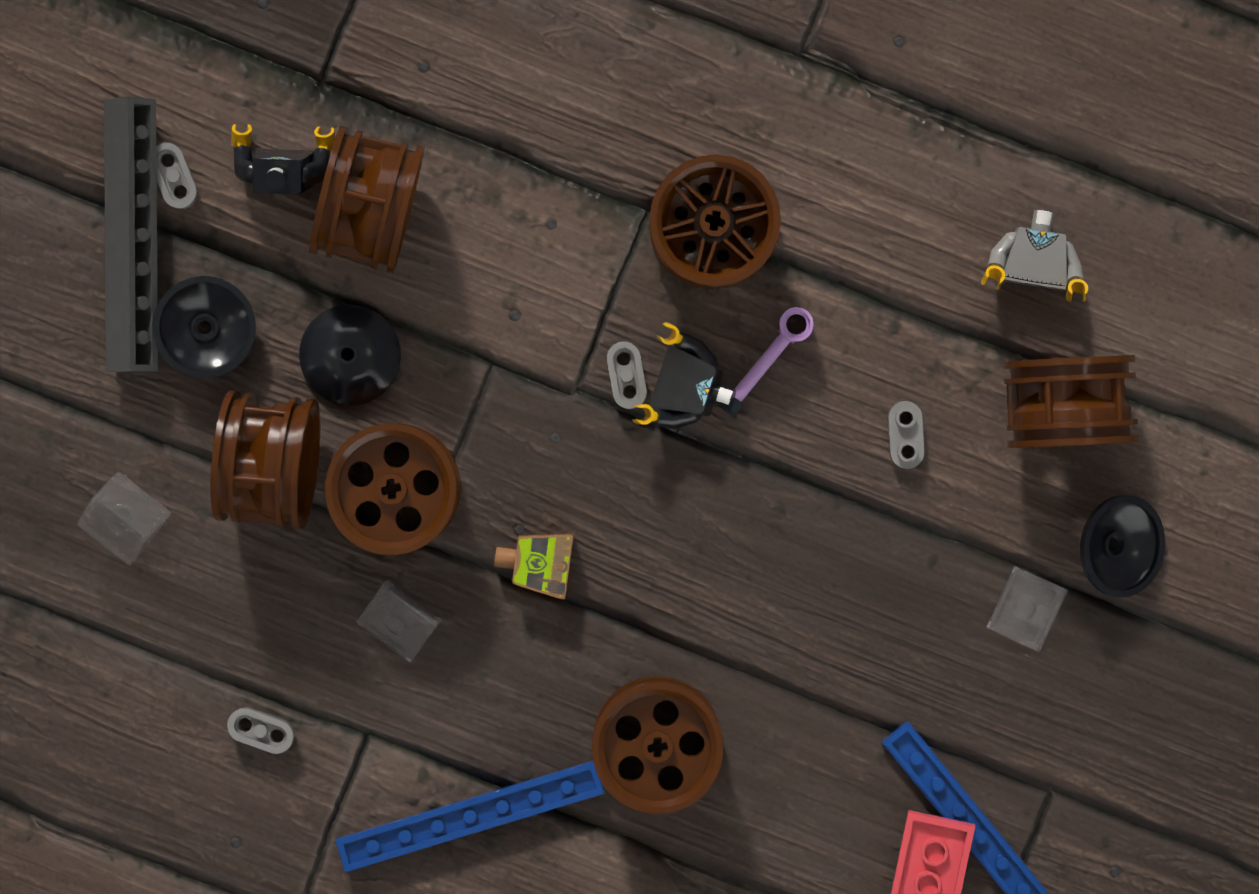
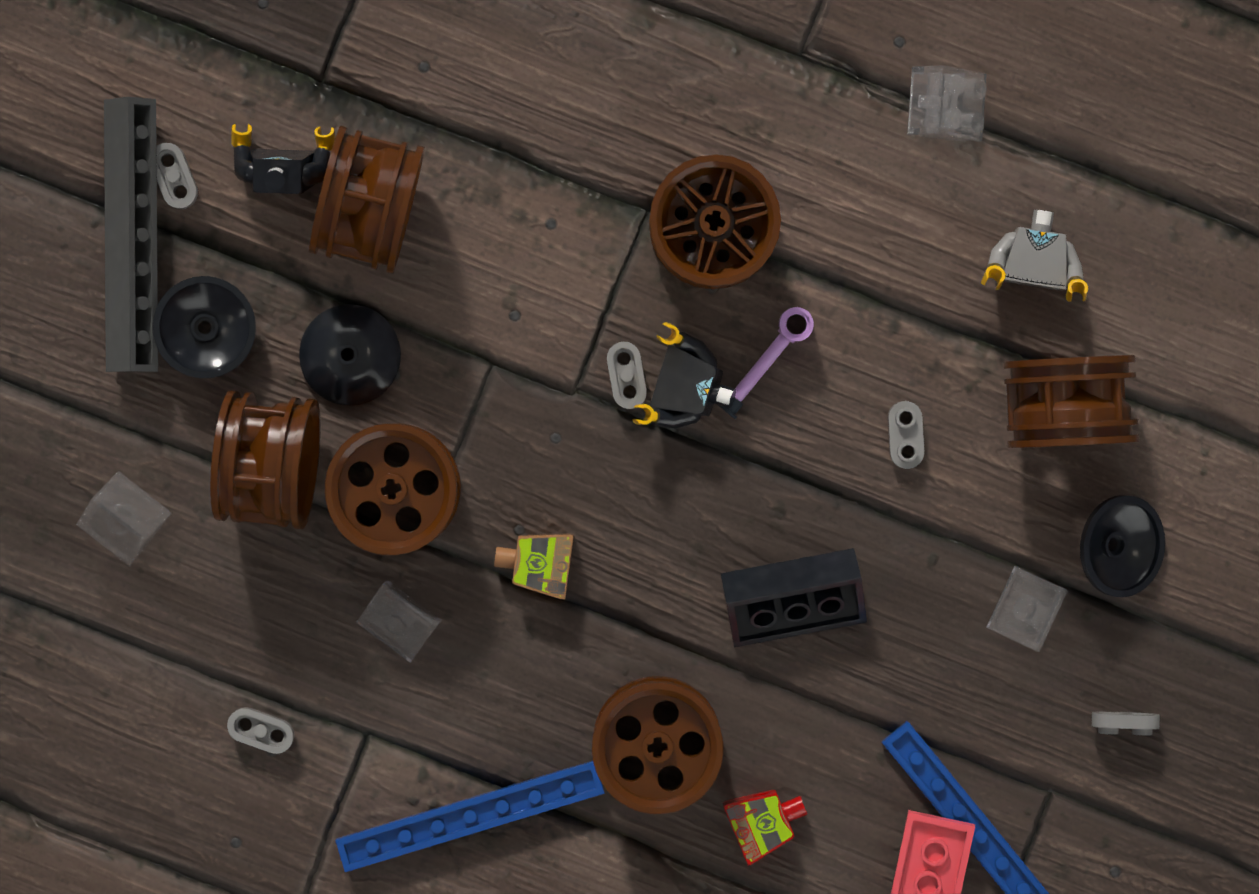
(762, 822): none -> torso
(794, 597): none -> black slope
(947, 103): none -> clear slope
(1139, 722): none -> light grey plate

